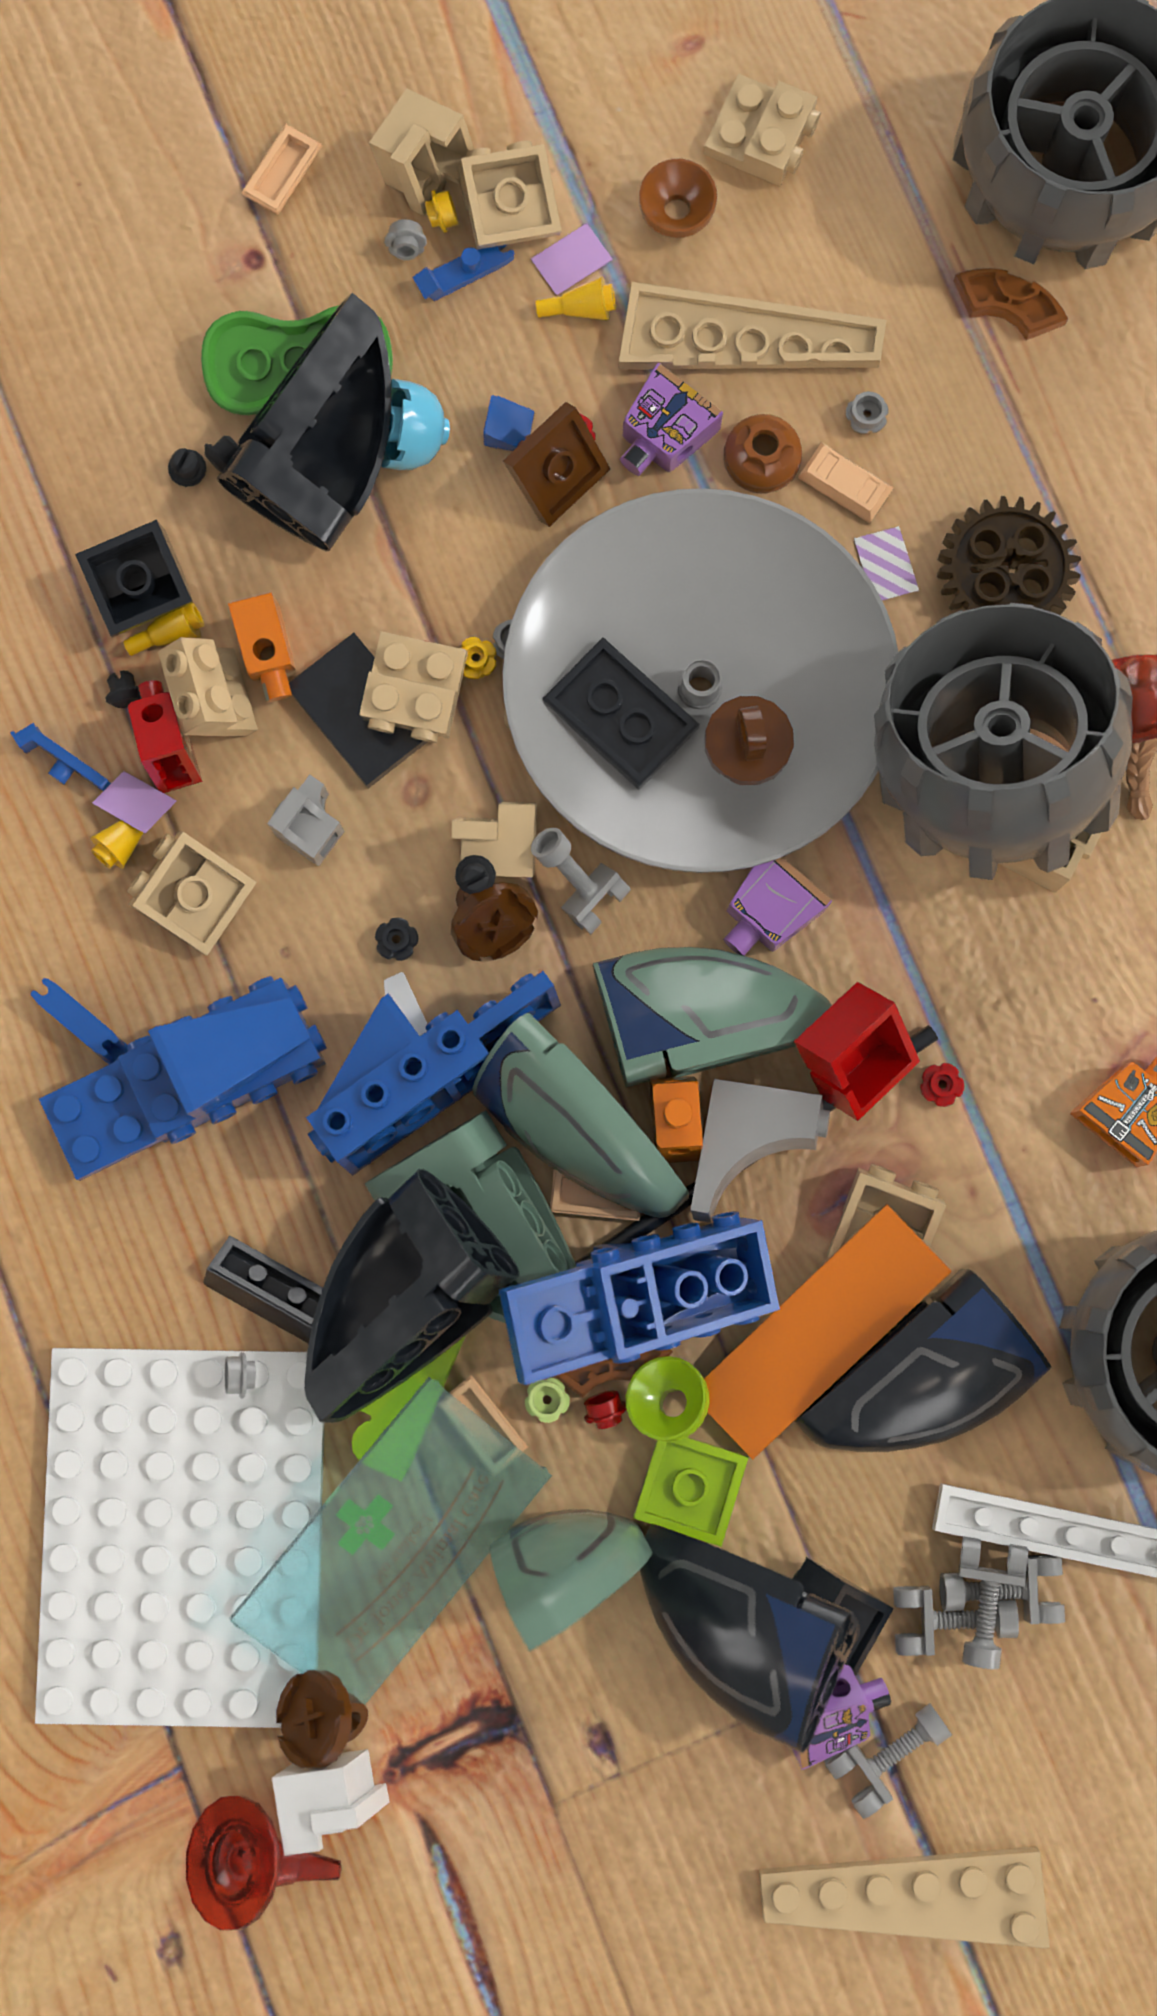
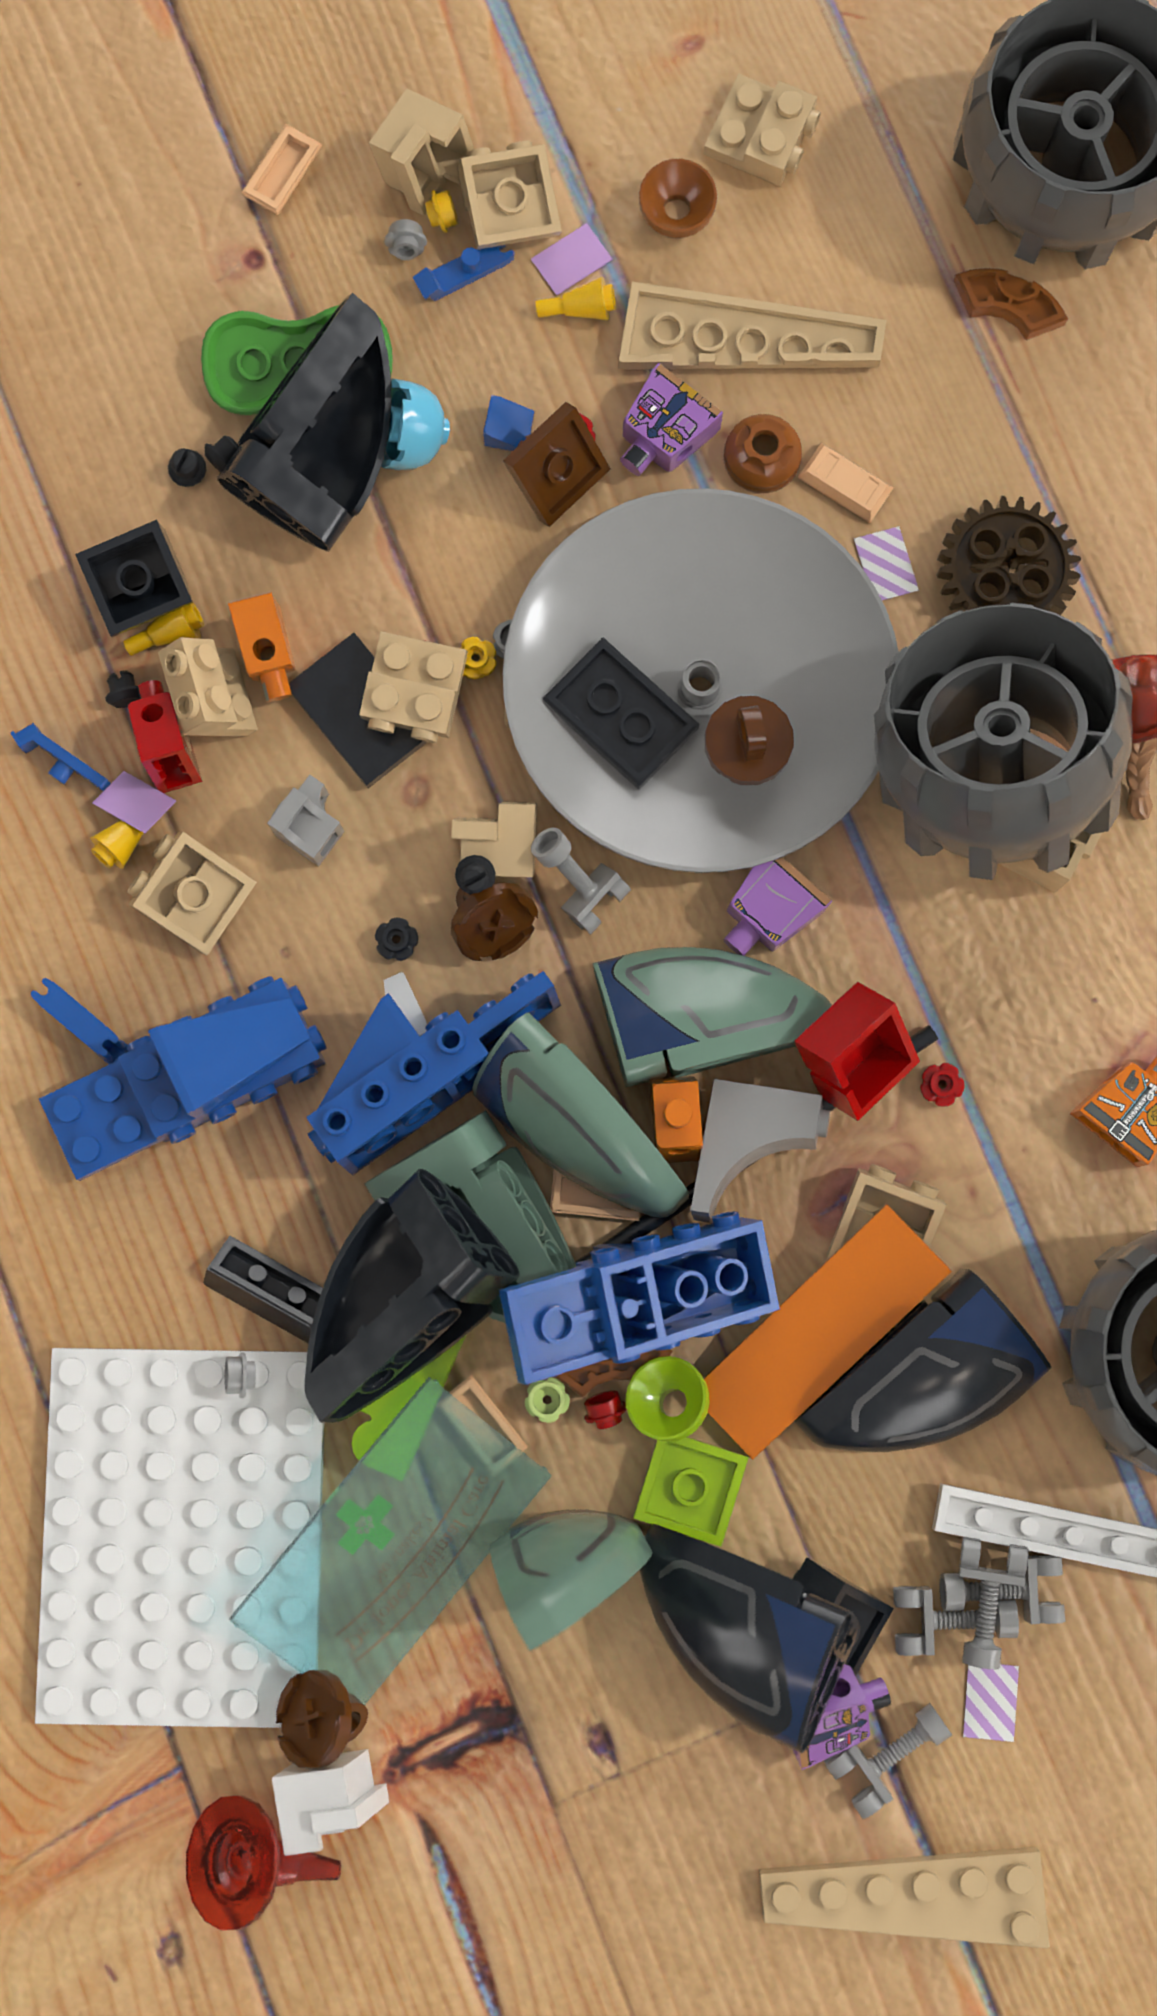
(869, 402): light grey plate -> none
(991, 1703): none -> sticker

